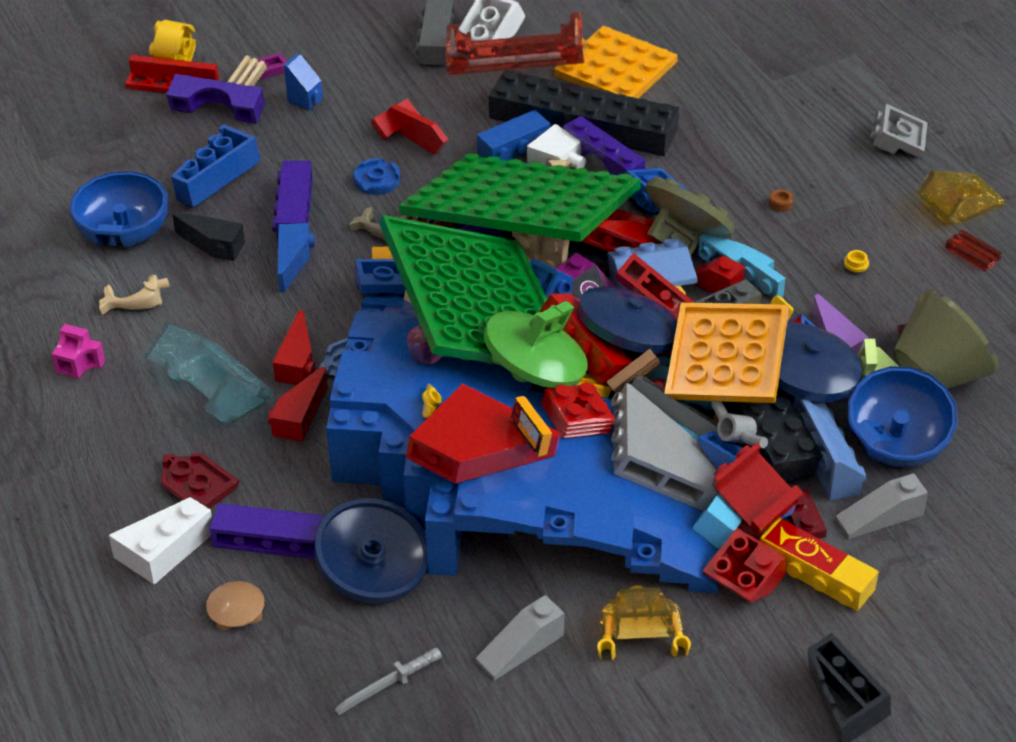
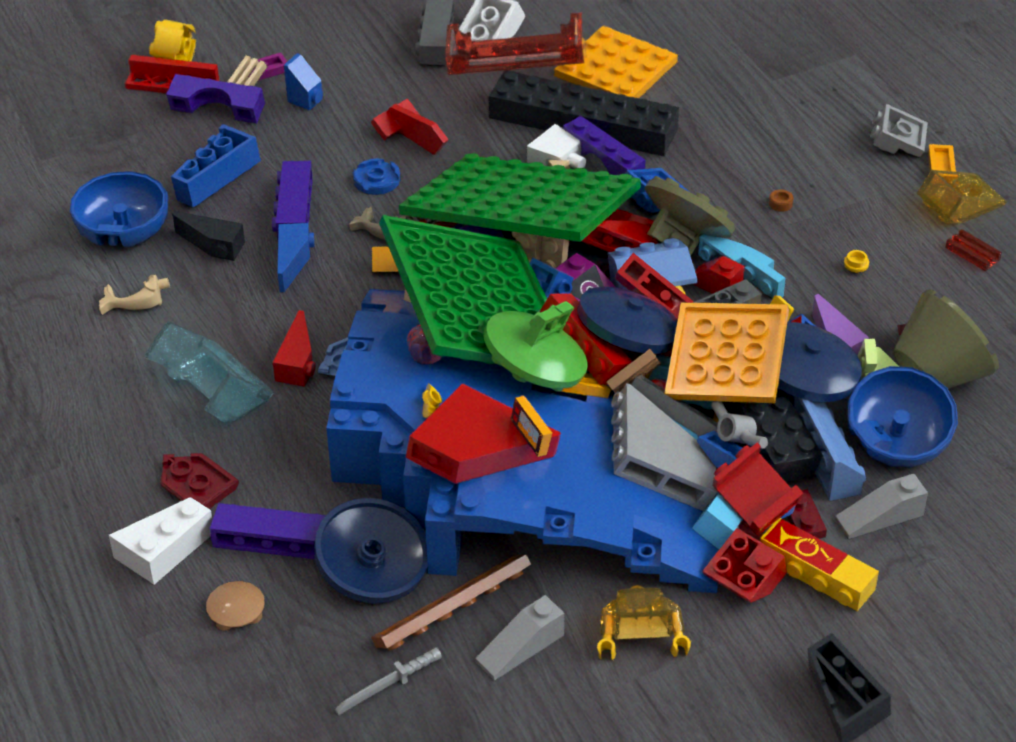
(76, 352): dark pink brick -> none
(298, 407): red slope -> none
(378, 276): blue plate -> none
(442, 607): none -> plate
(511, 137): blue brick -> none
(577, 410): red brick -> none
(941, 157): none -> light orange tile

